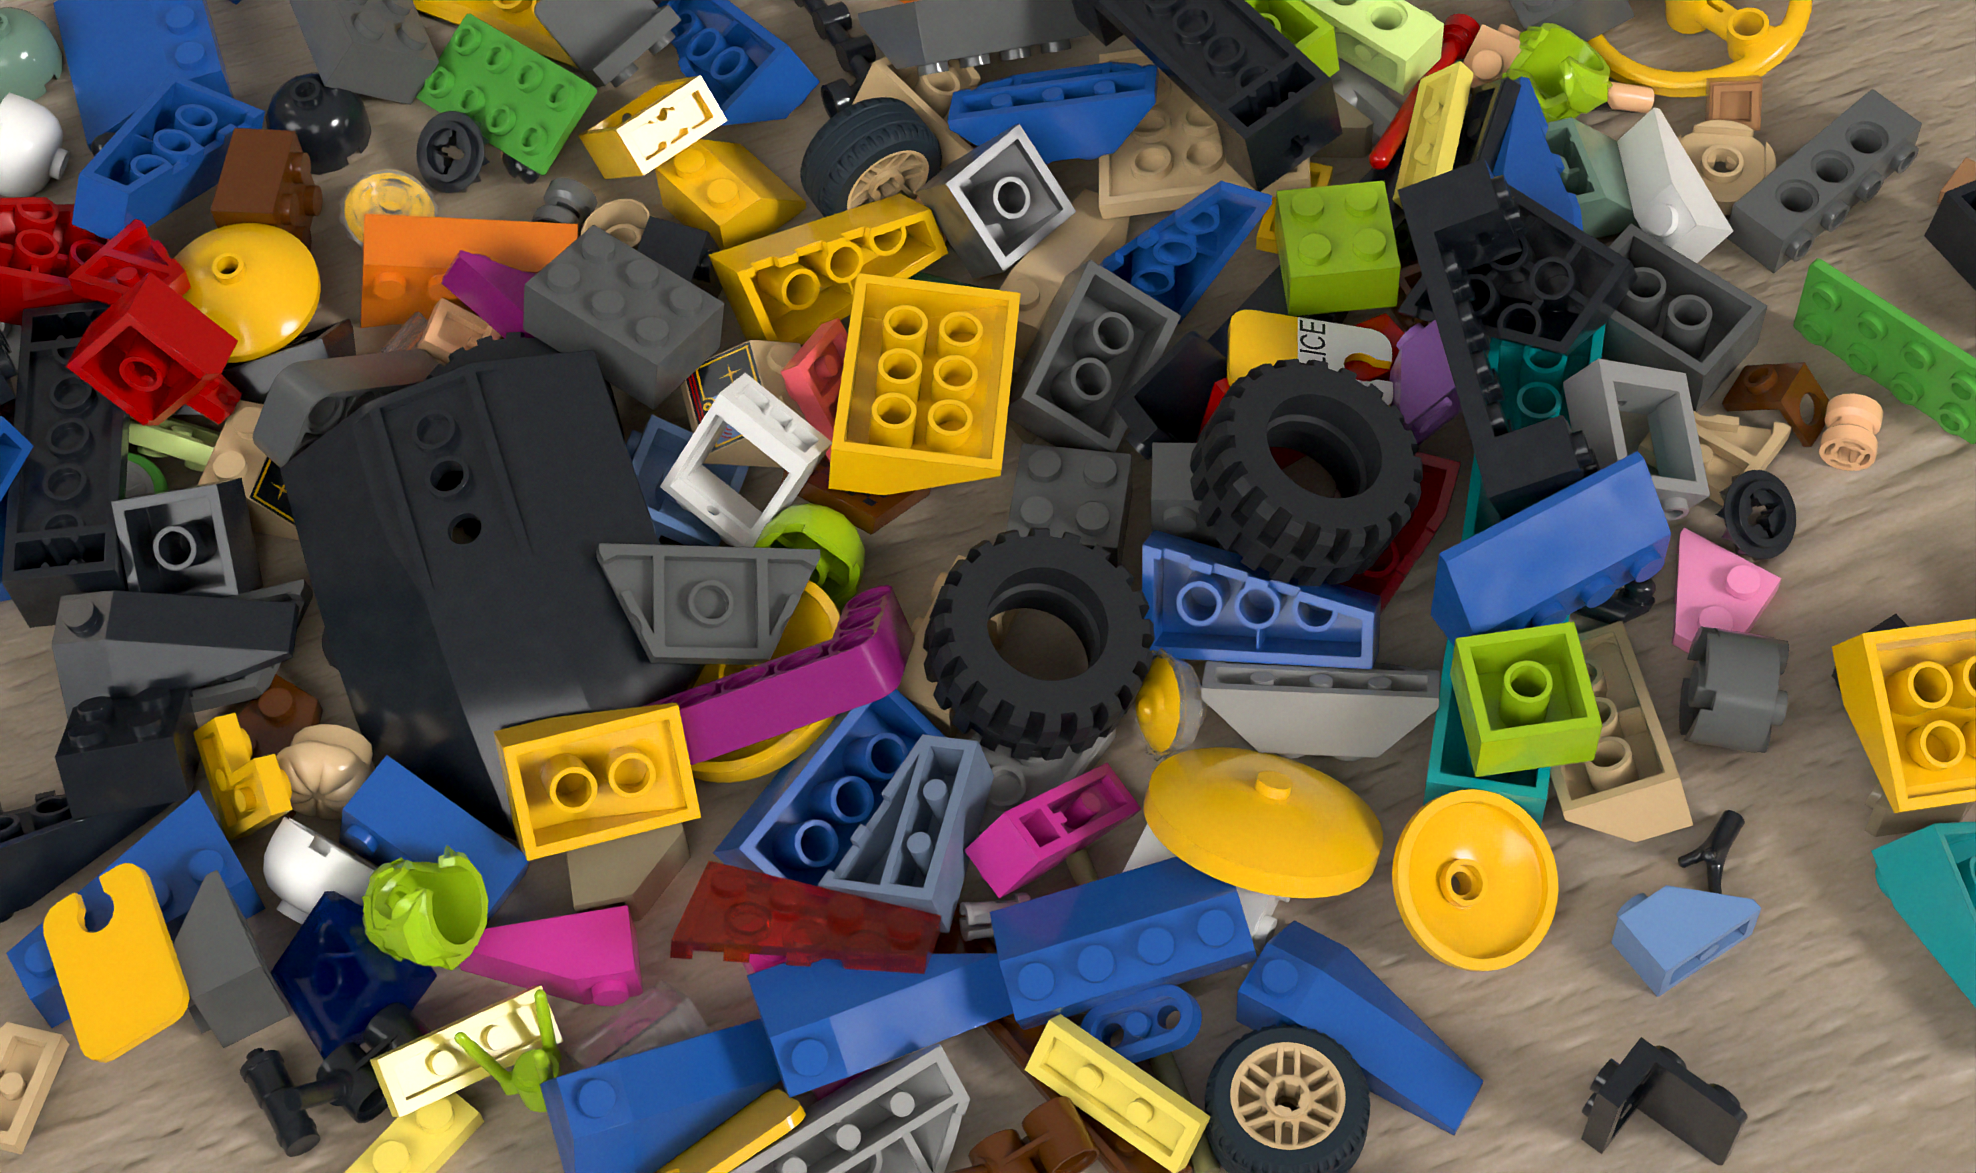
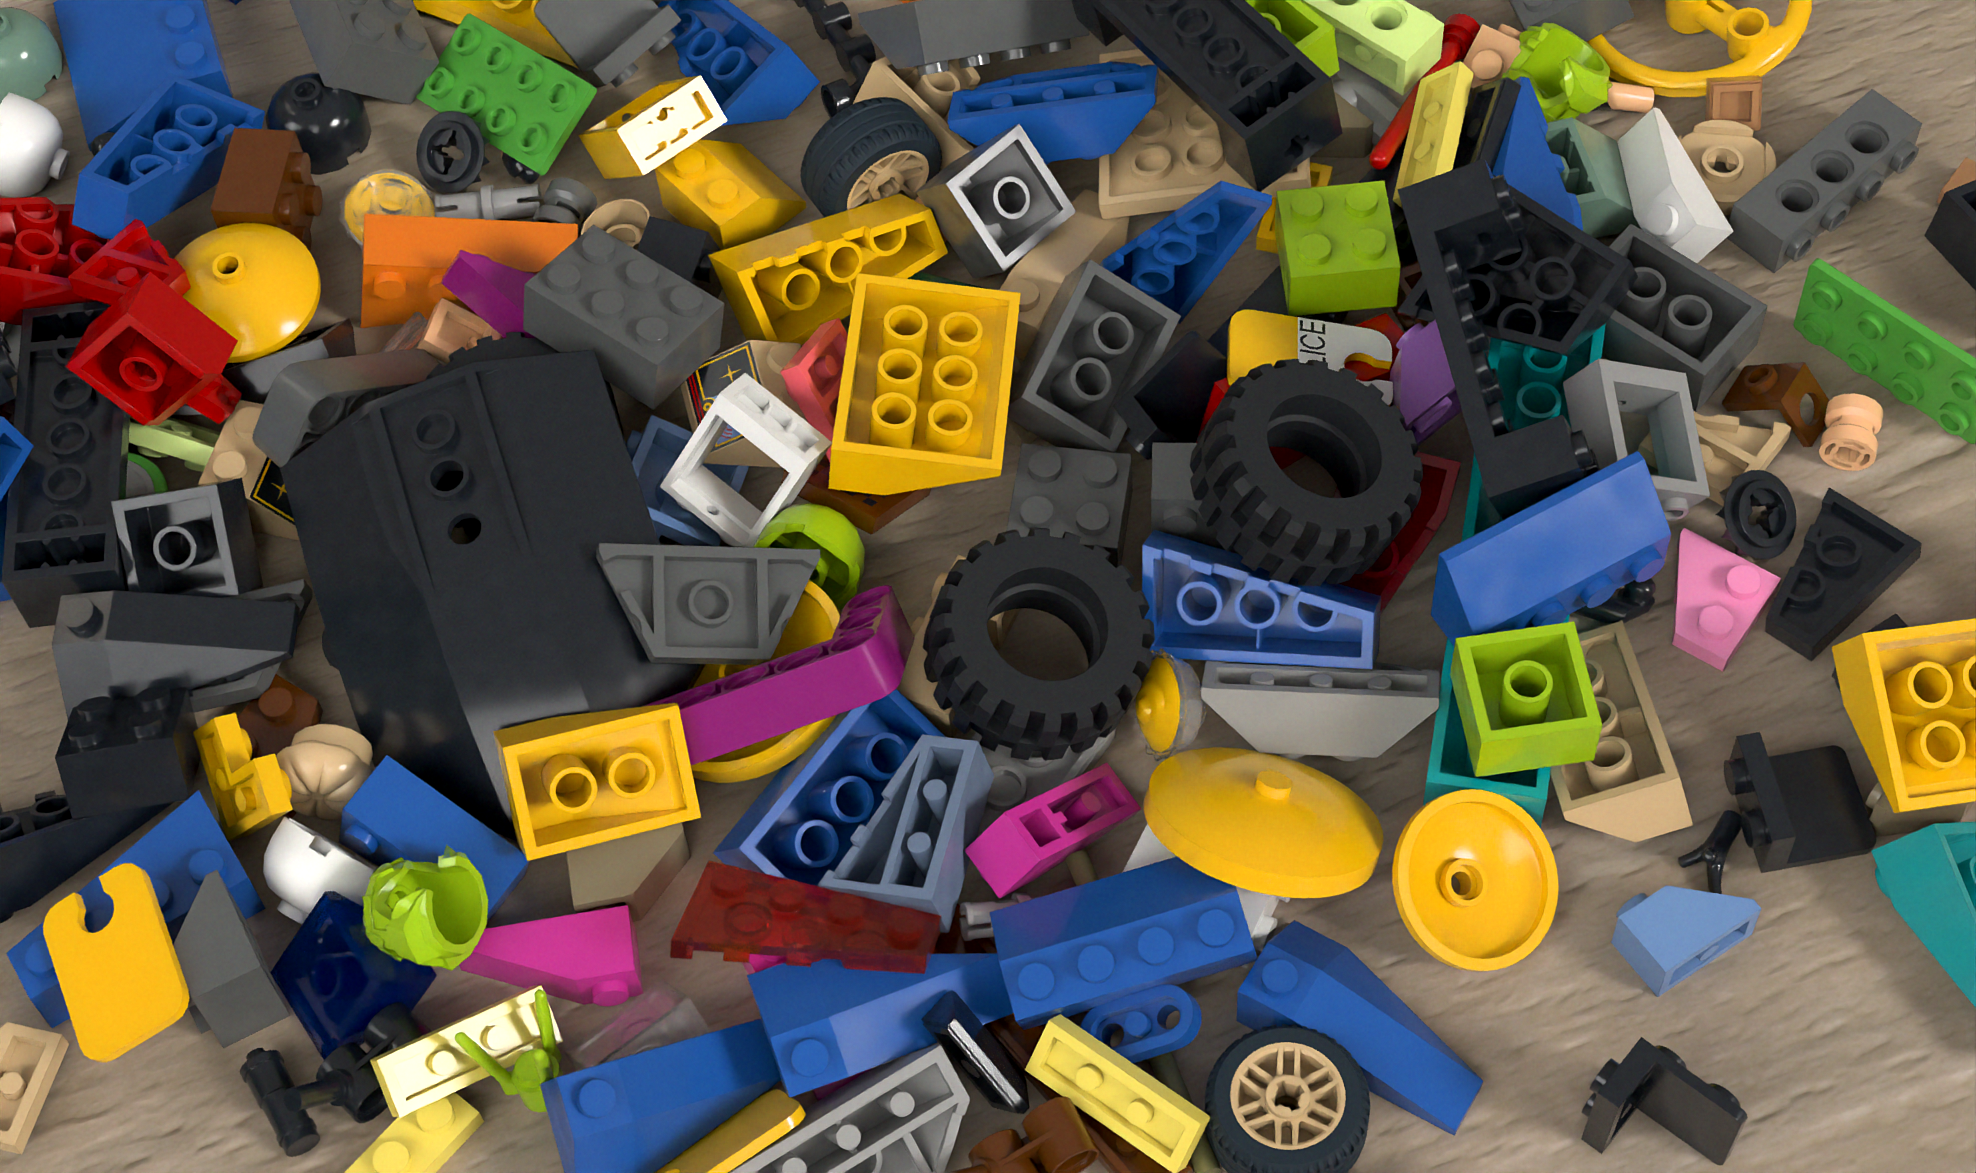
(491, 203): none -> light grey pin
(977, 1054): none -> black slope
(1733, 690): dark grey brick -> none
(1797, 804): none -> black bracket
(1838, 574): none -> black wing

